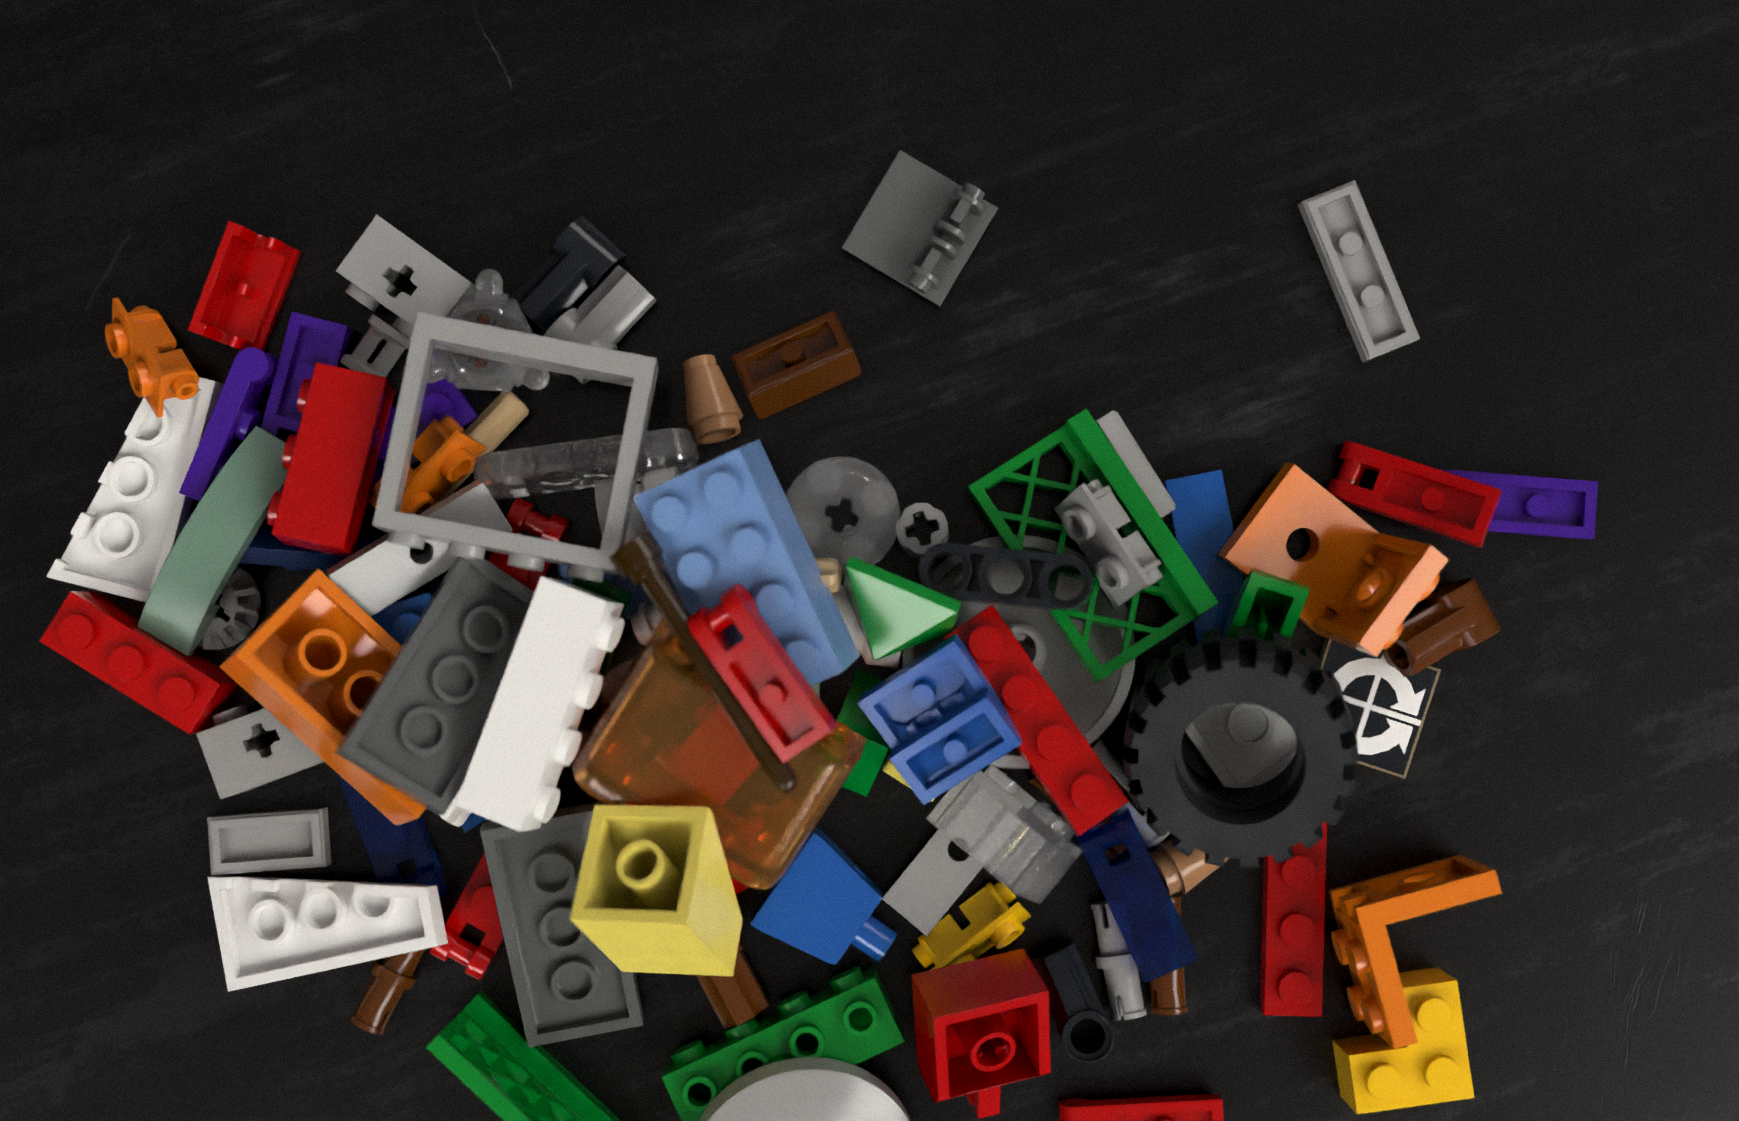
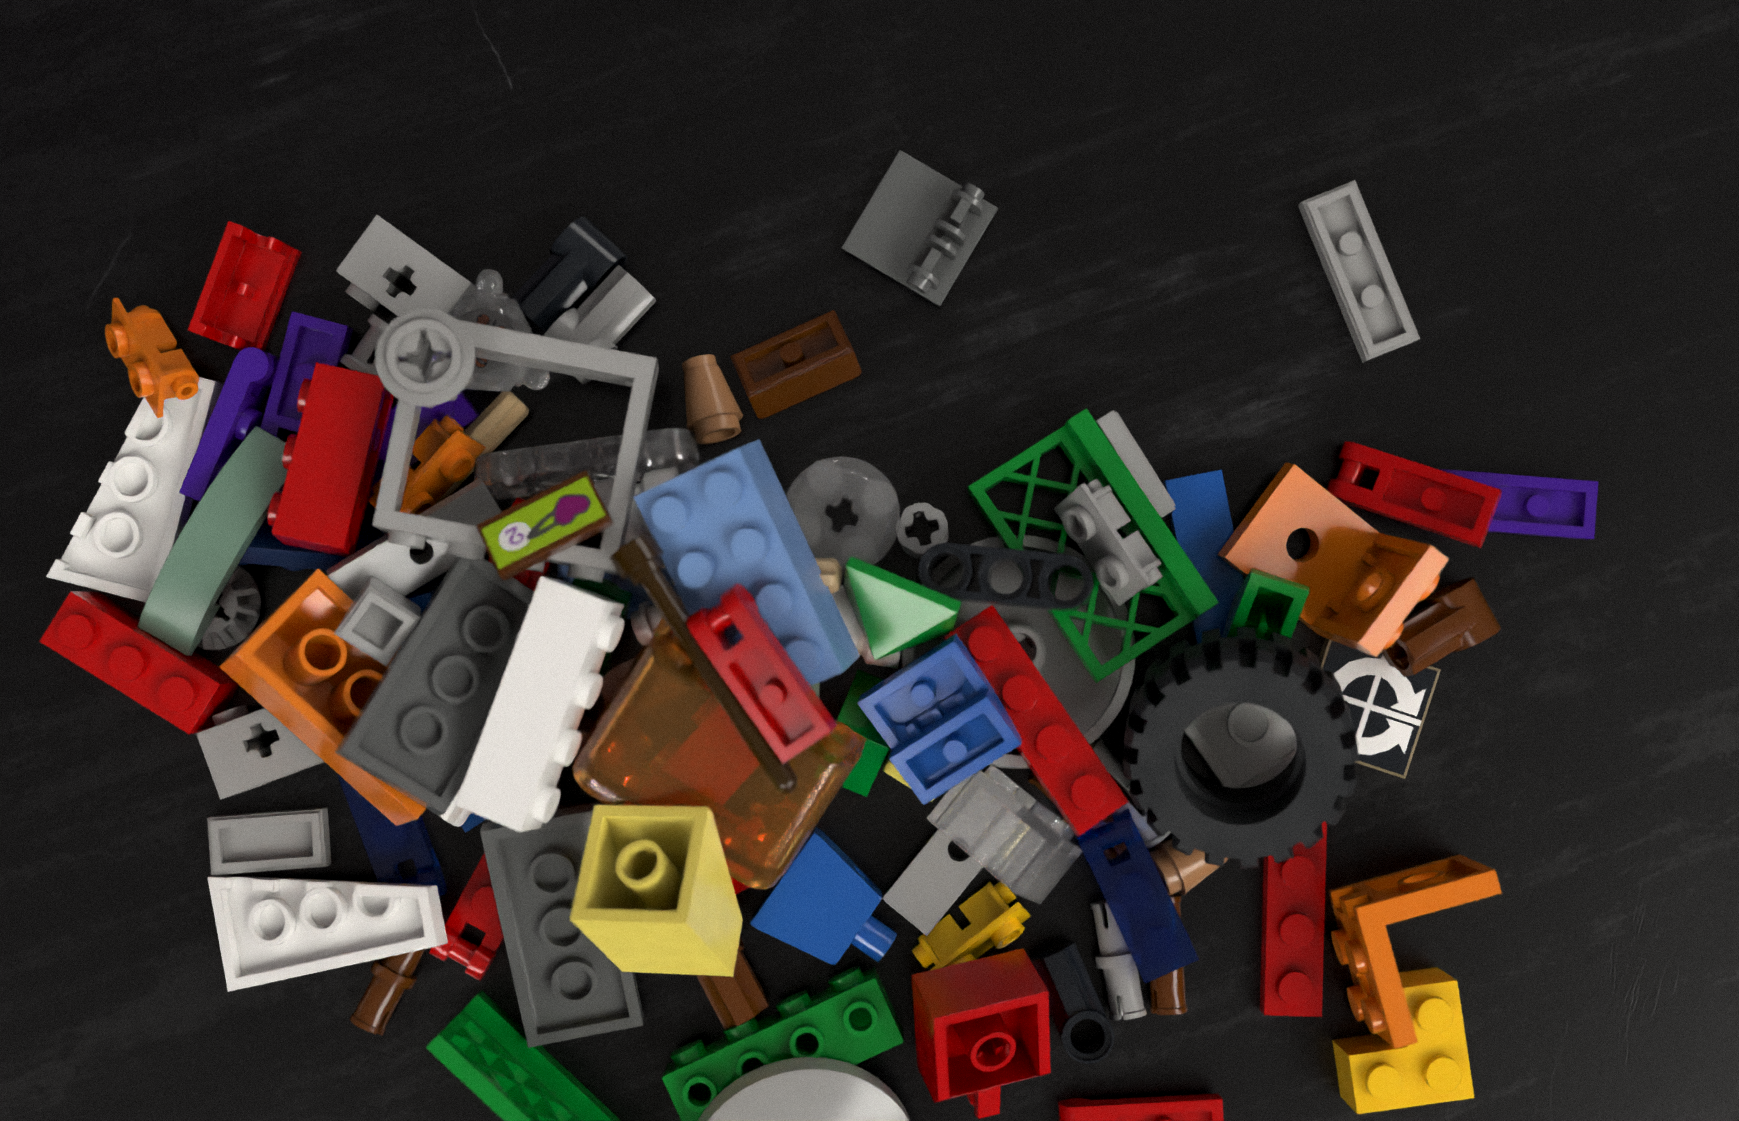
(379, 620): none -> light grey slope
(404, 339): none -> light grey gear
(544, 525): none -> slope

